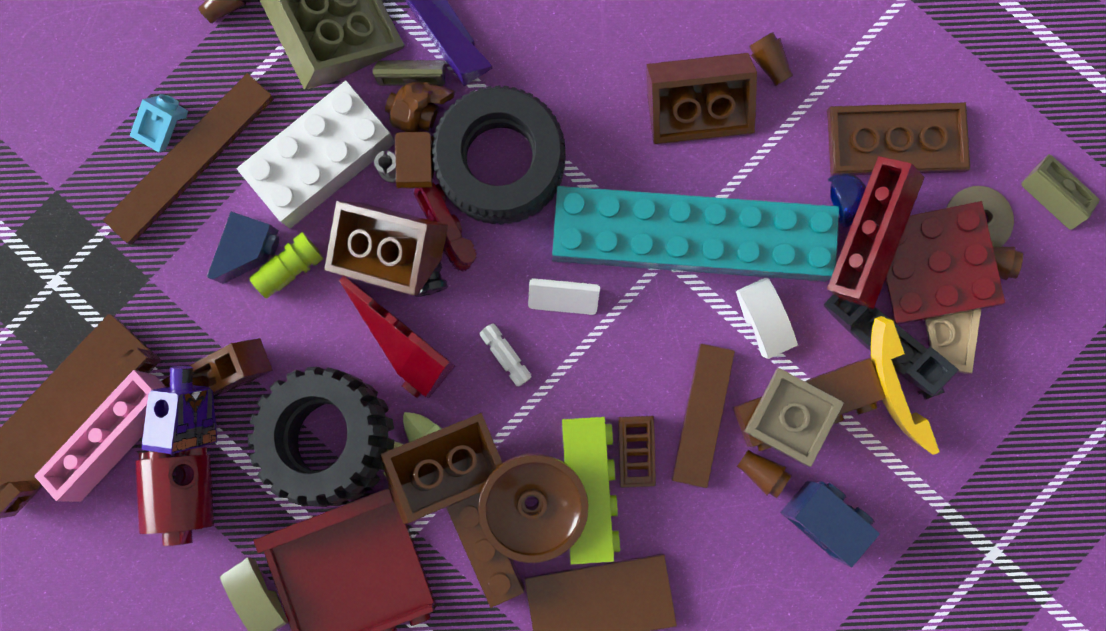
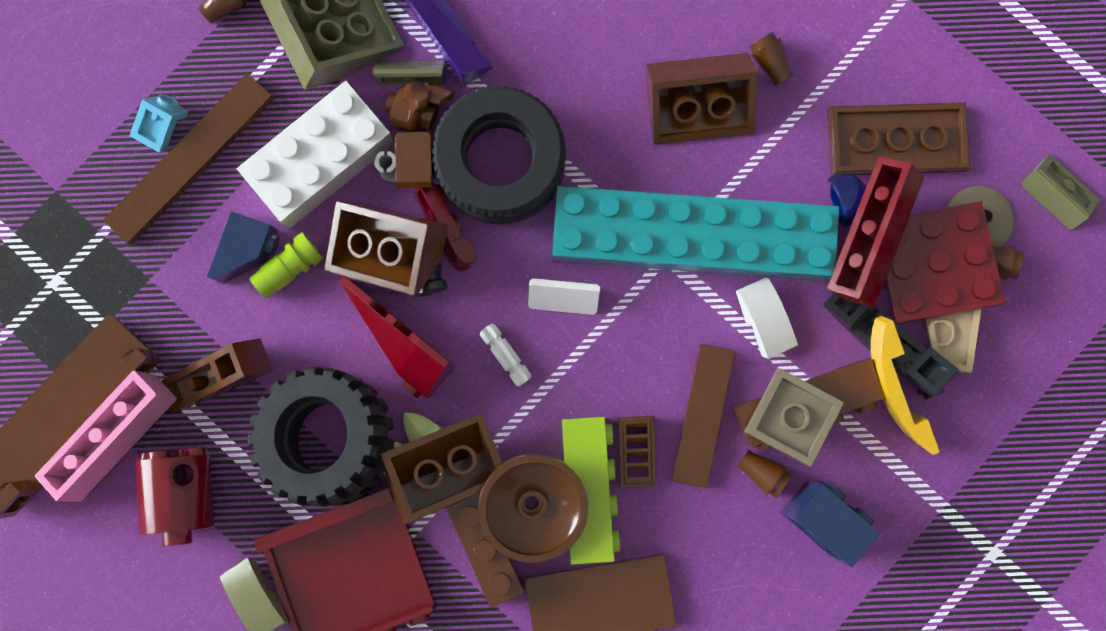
(179, 415): dark purple torso -> none

